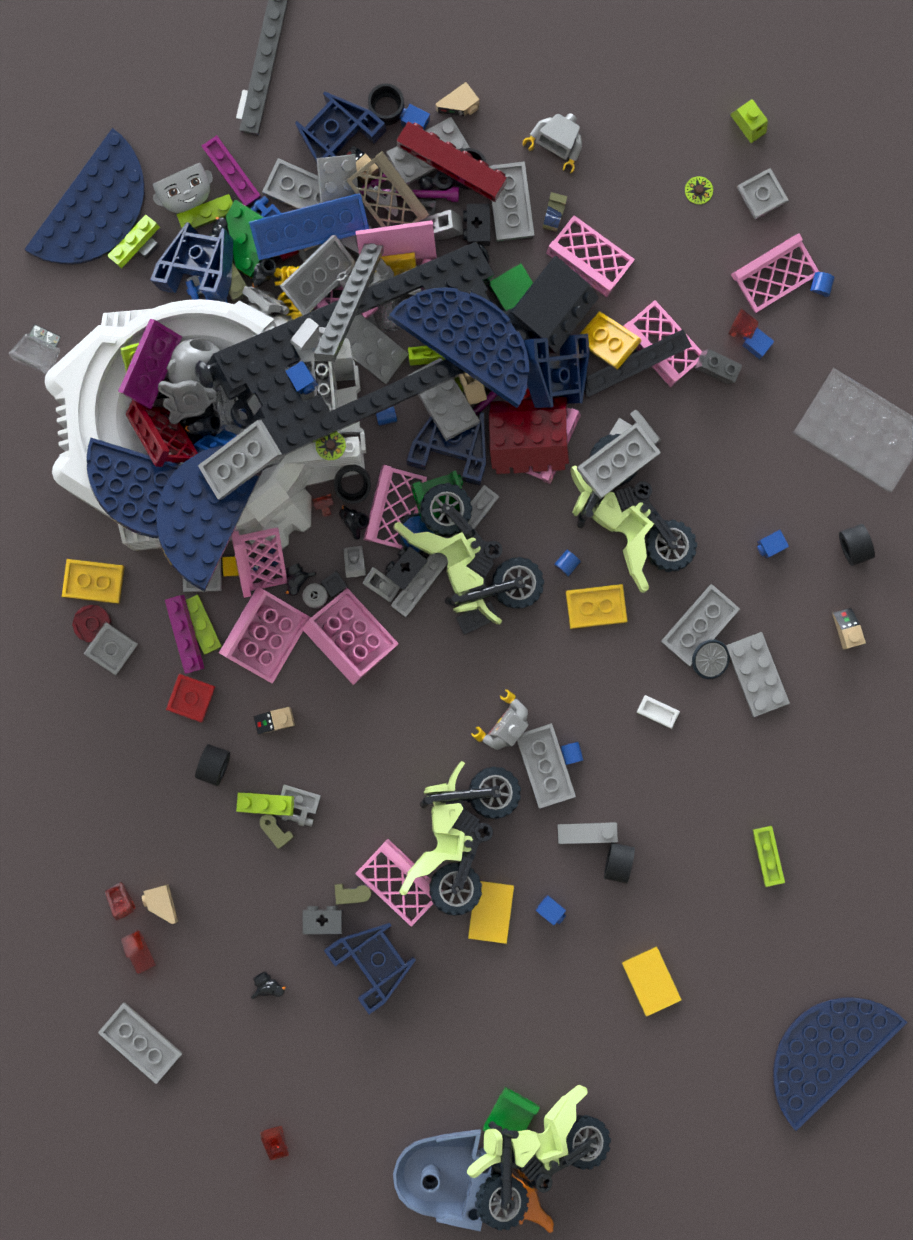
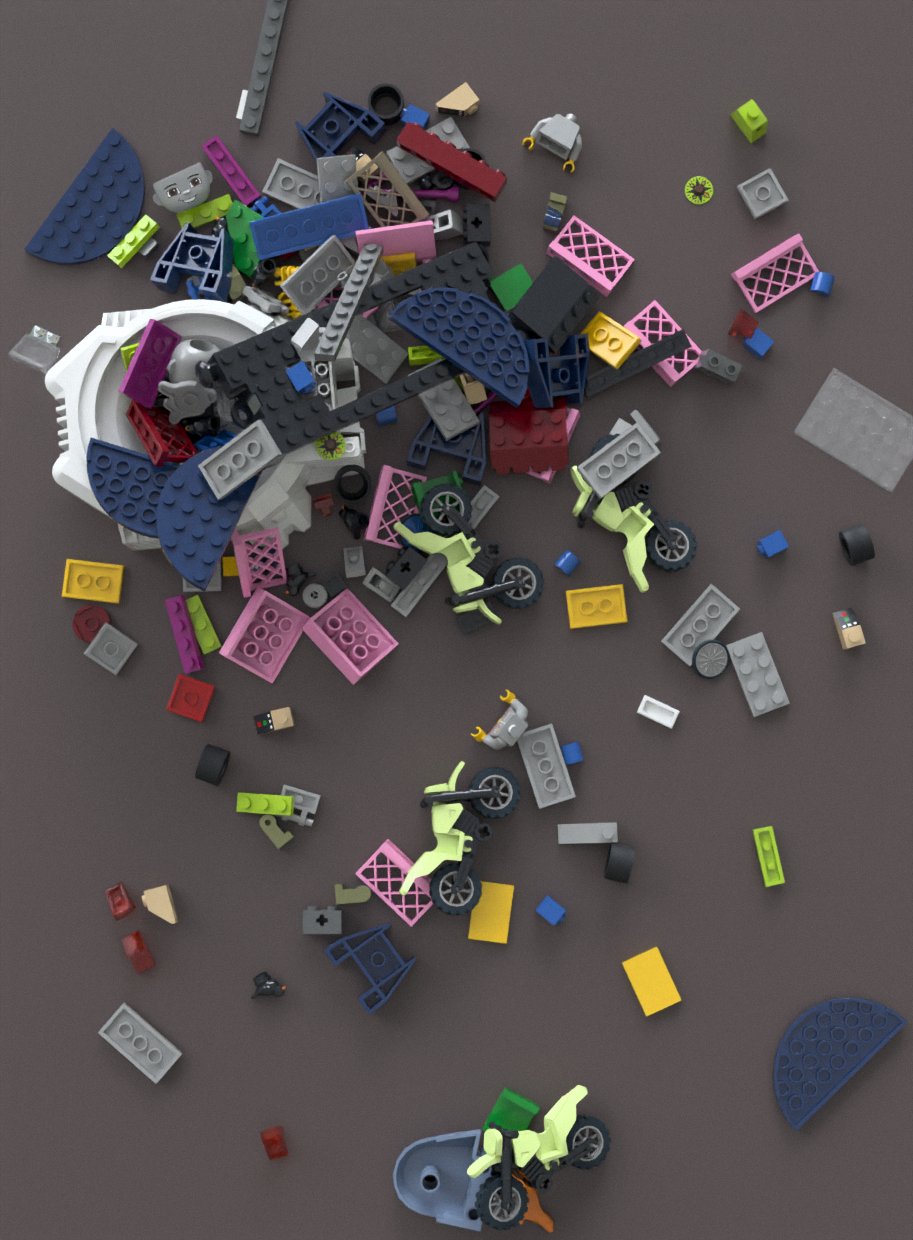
(513, 207): light grey plate -> none

